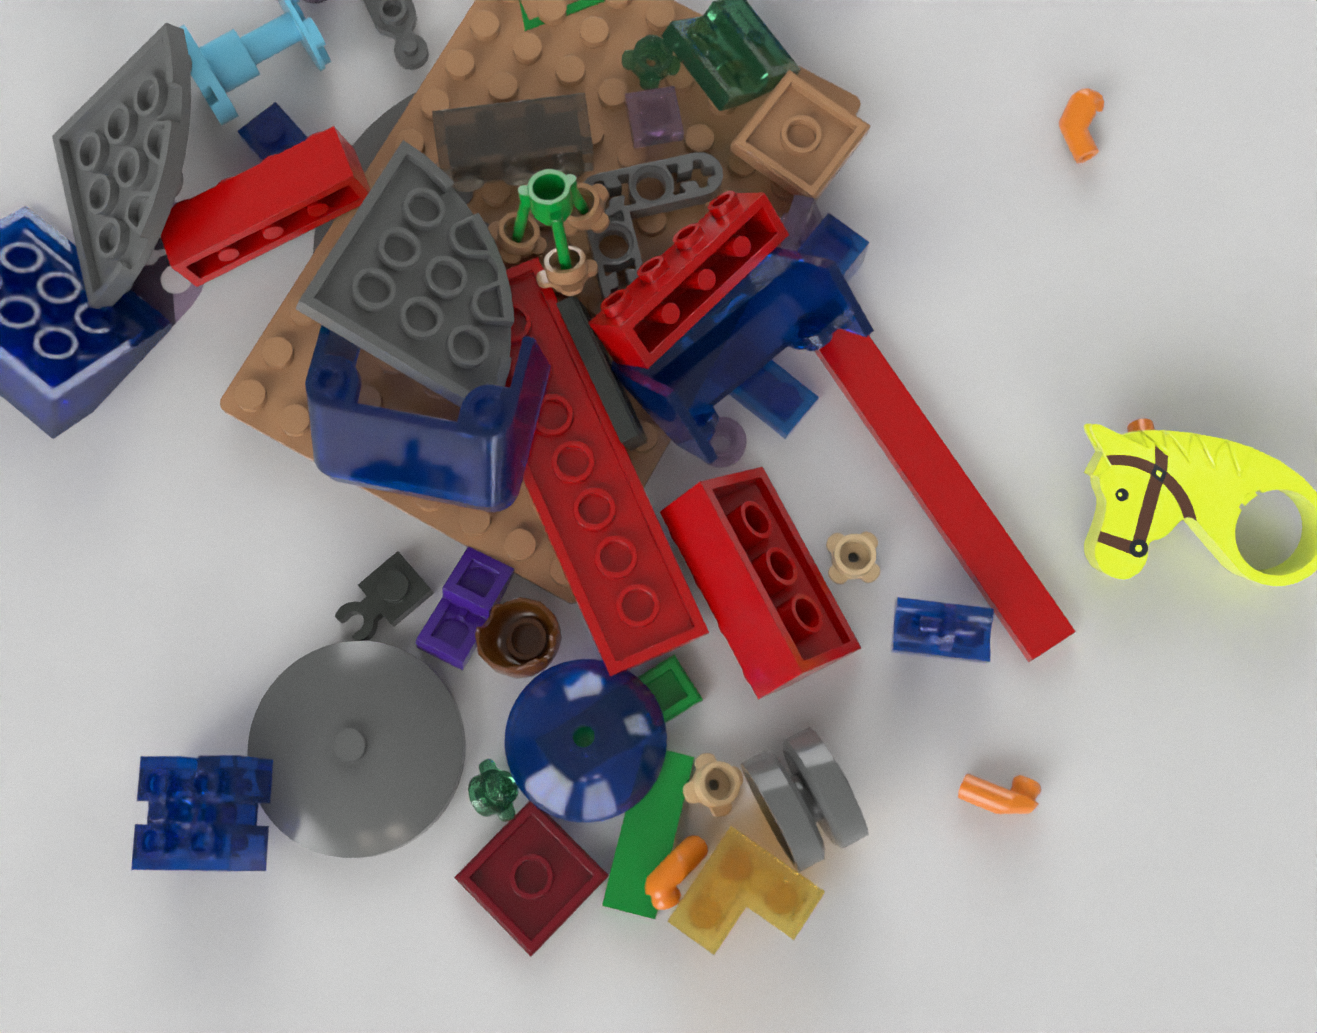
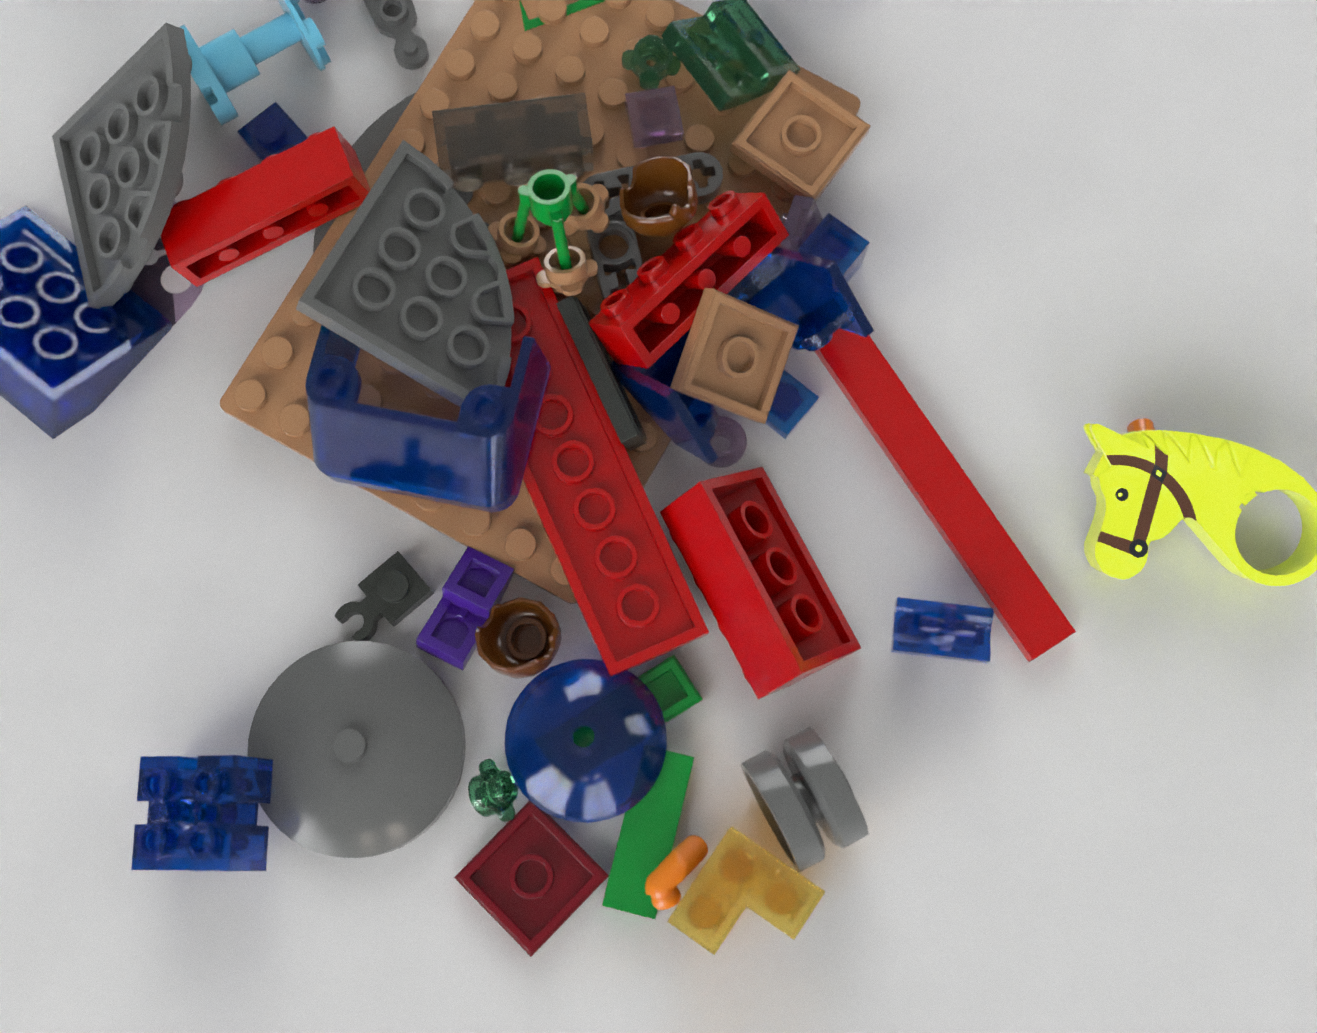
(659, 197): none -> reddish brown hair
(728, 781): tan plate -> none
(734, 356): none -> medium nougat plate
(862, 545): tan plate -> none
(999, 800): orange arm -> none
(1076, 121): orange arm -> none

